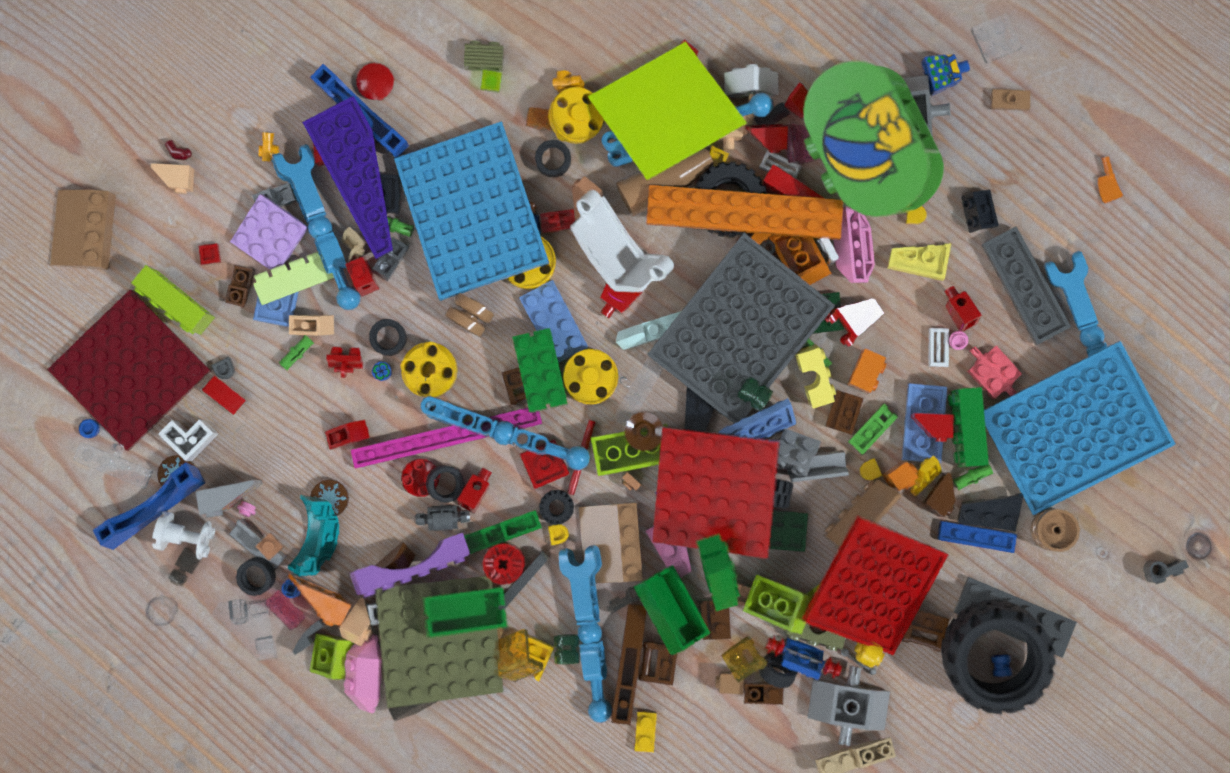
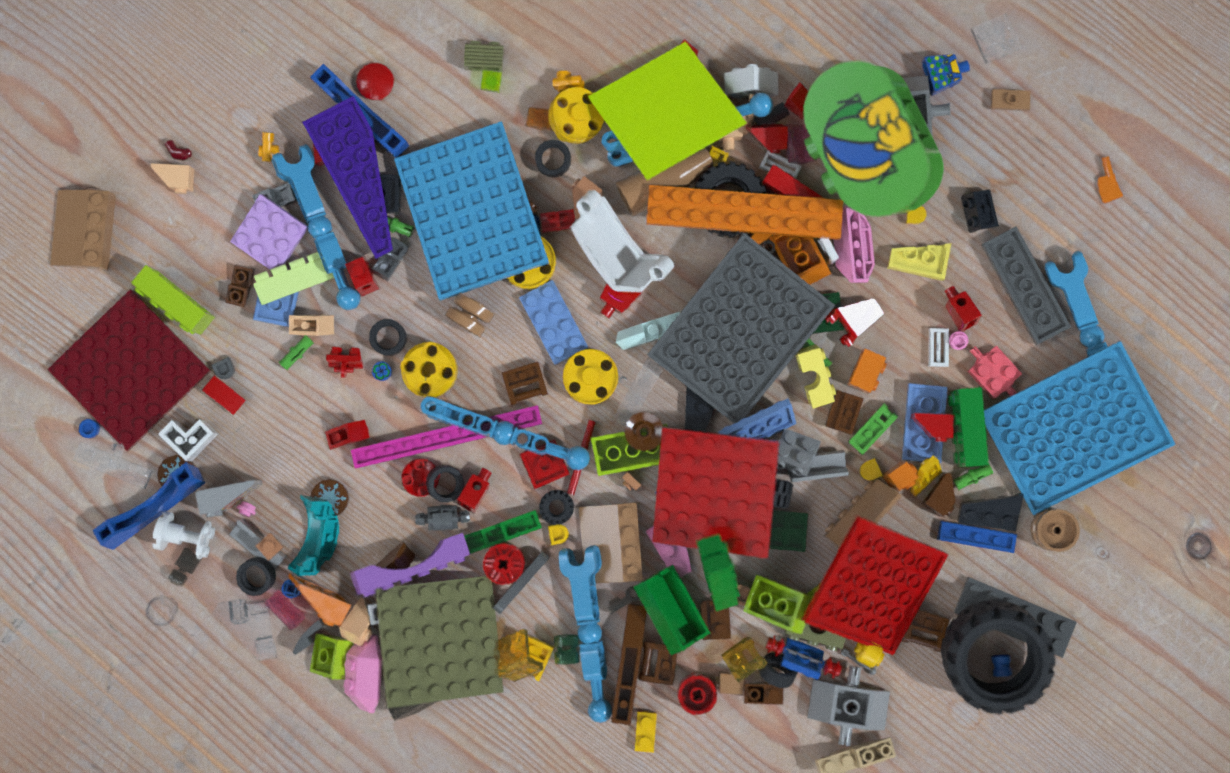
(209, 254): red tile -> none
(355, 242): tan bracket -> none
(464, 612): green piece -> none
(540, 370): green piece -> none
(700, 704): none -> red brick
(755, 393): clear green wheel -> none
(1175, 568): dark grey plate -> none

